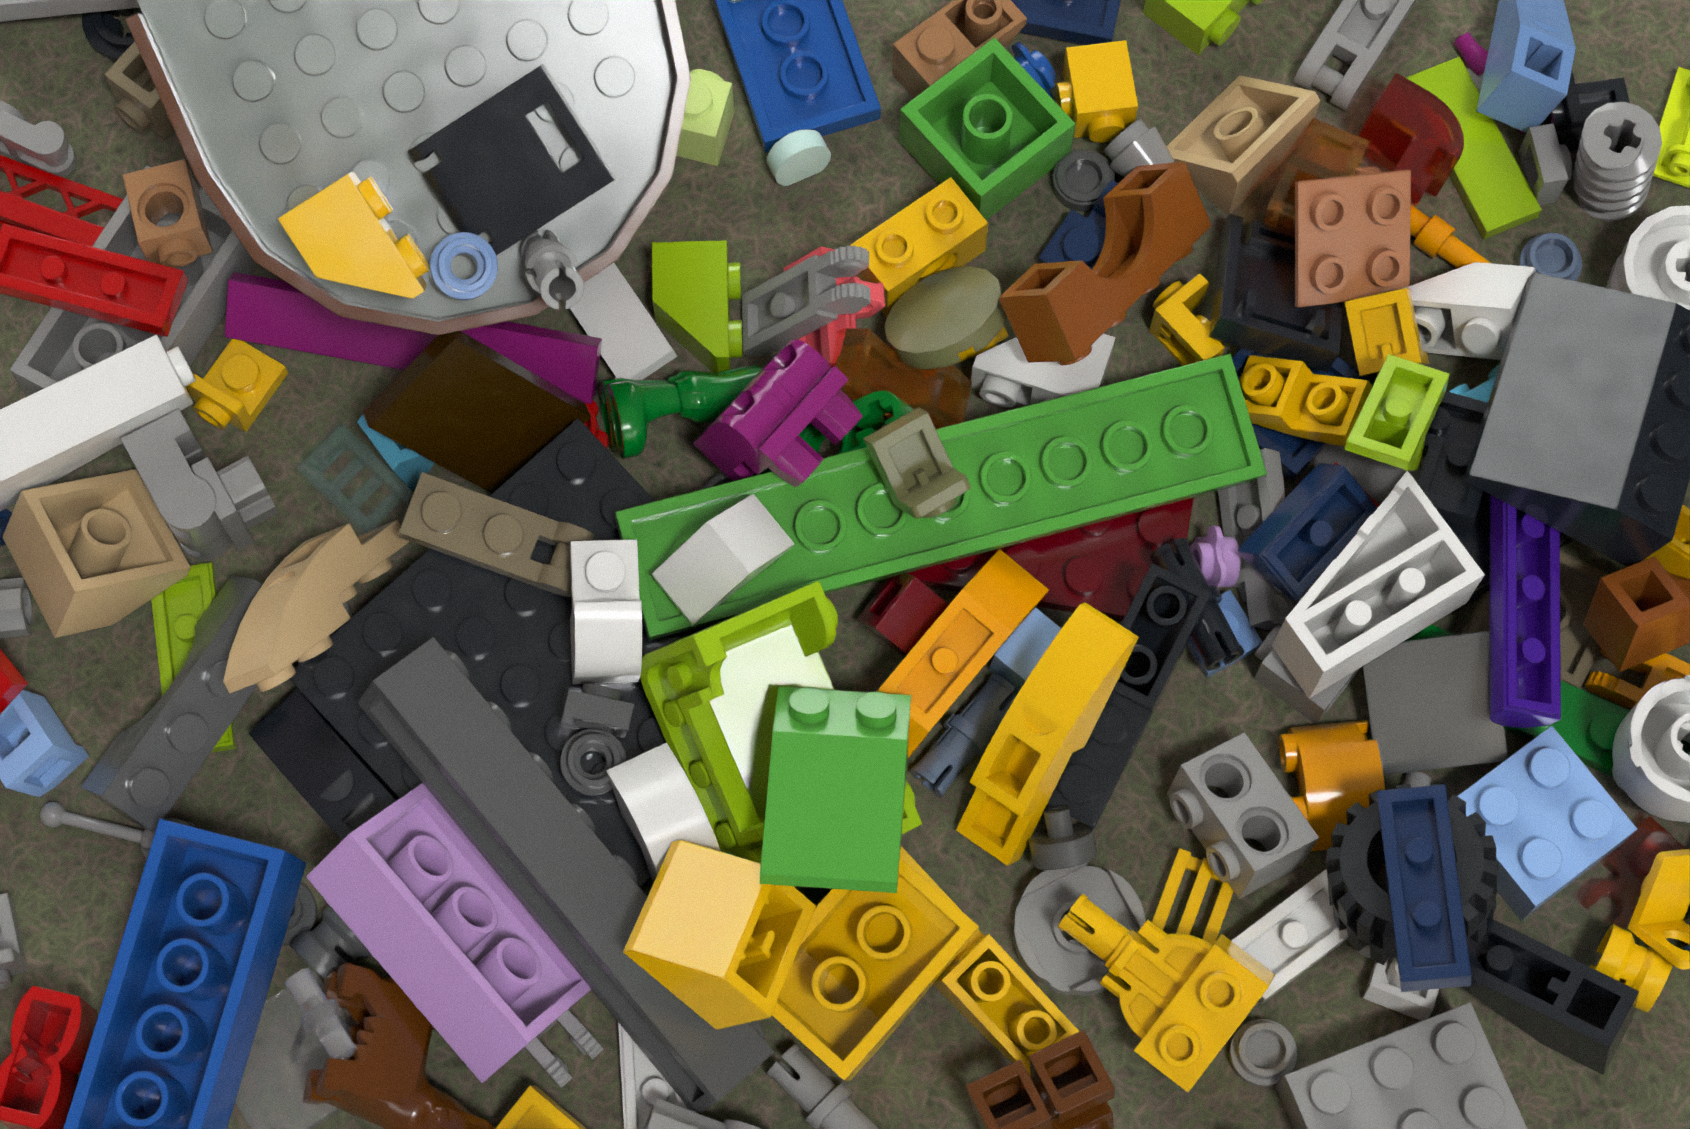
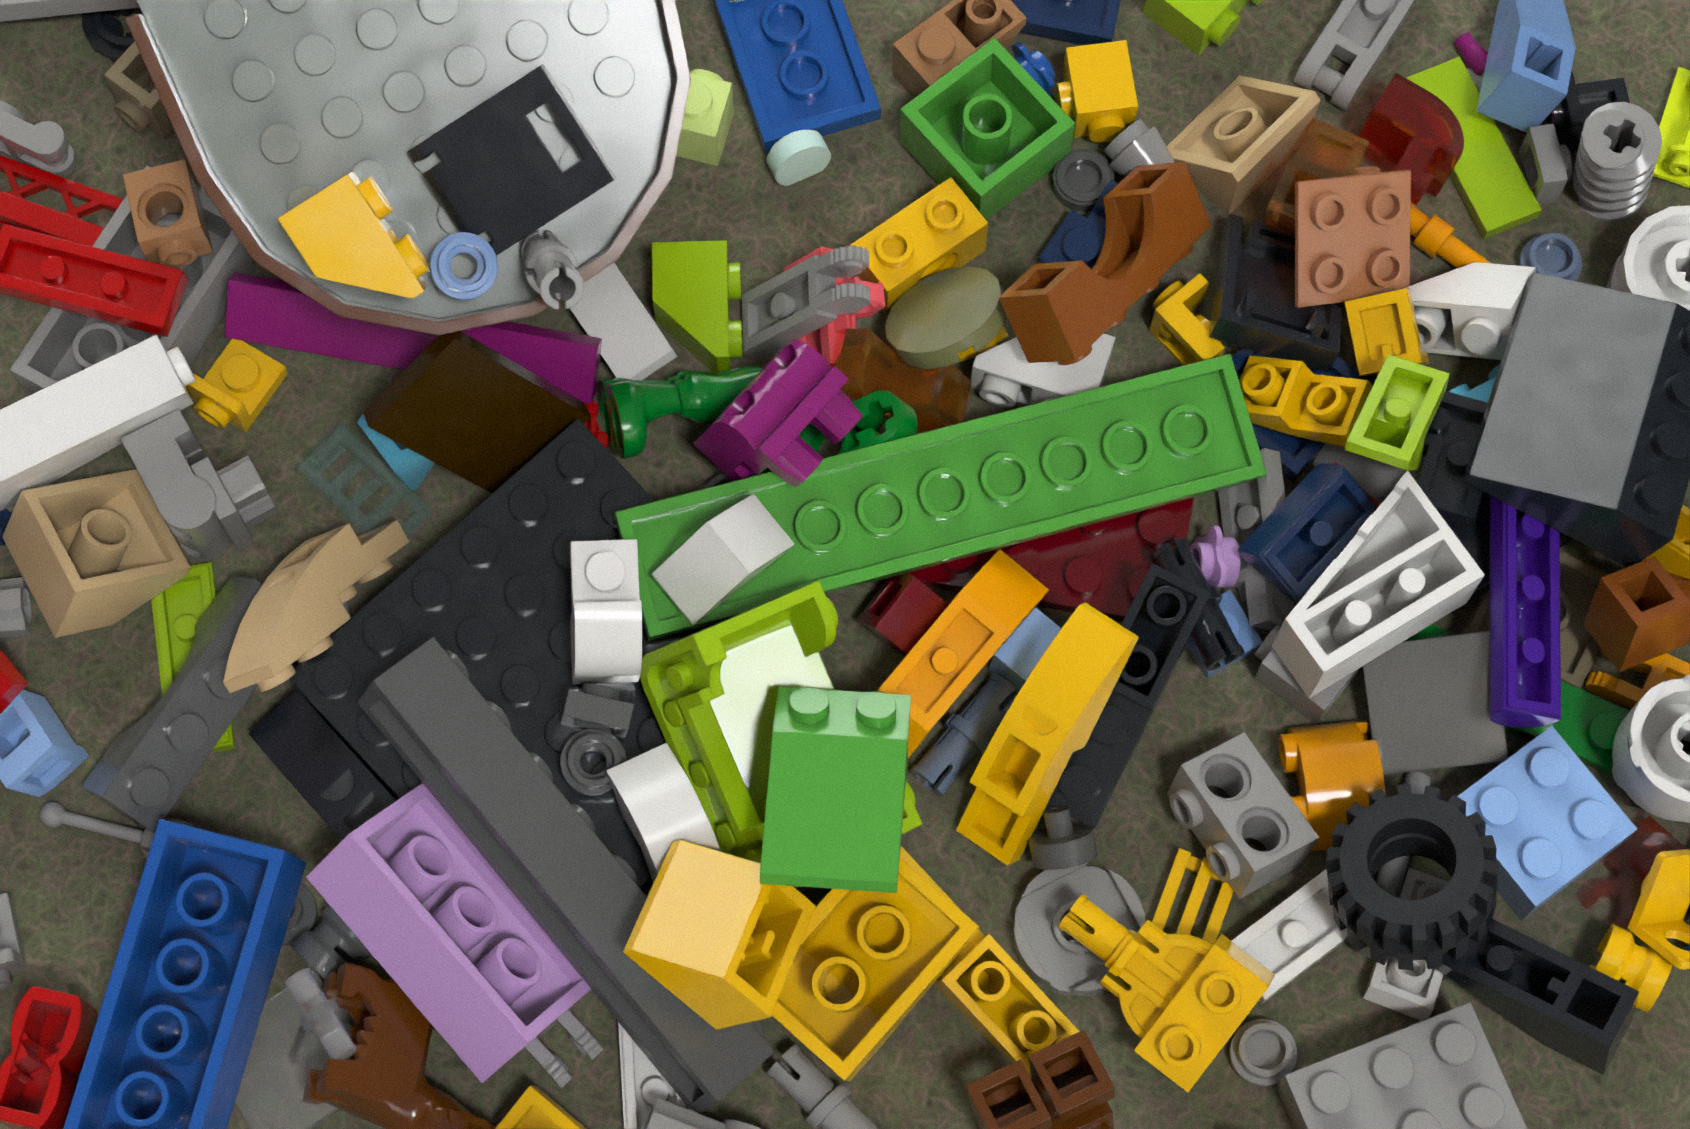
(490, 533): dark tan plate -> none
(916, 466): olive bracket -> none
(1423, 888): dark blue plate -> none

